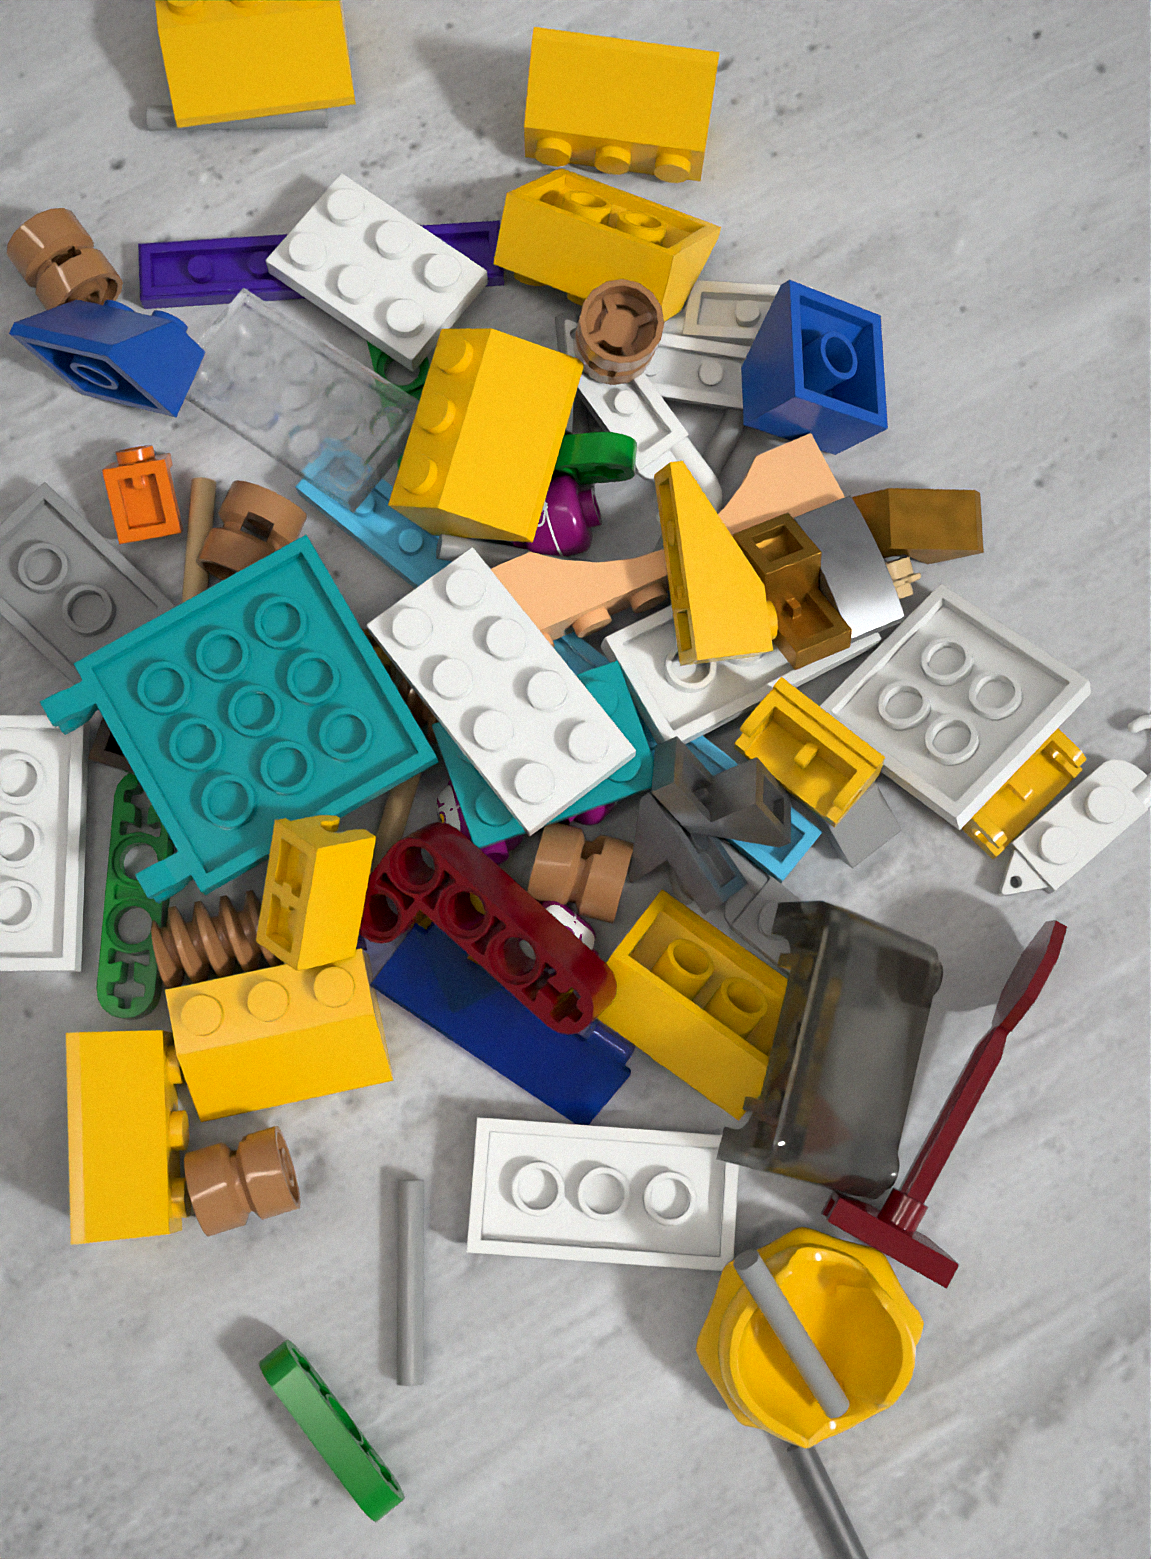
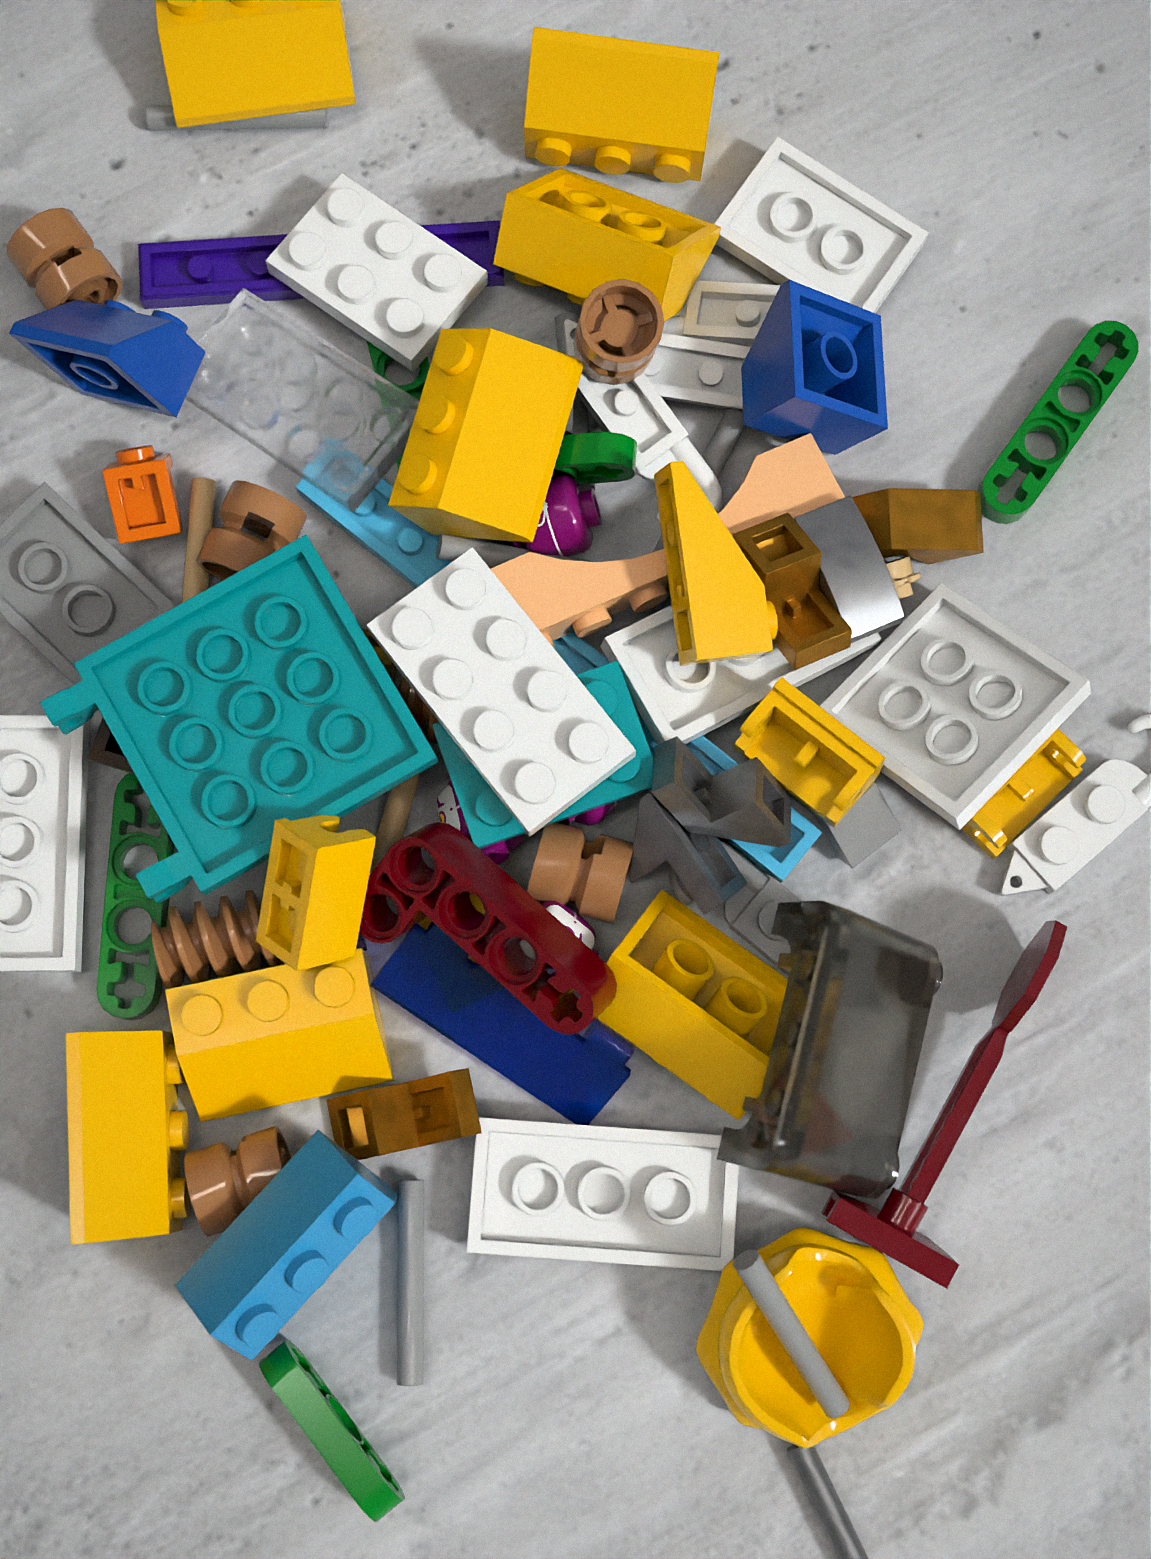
(285, 1245): none -> dark azure slope
(405, 1115): none -> pearl gold slope
(817, 230): none -> white plate
(1057, 422): none -> green beam

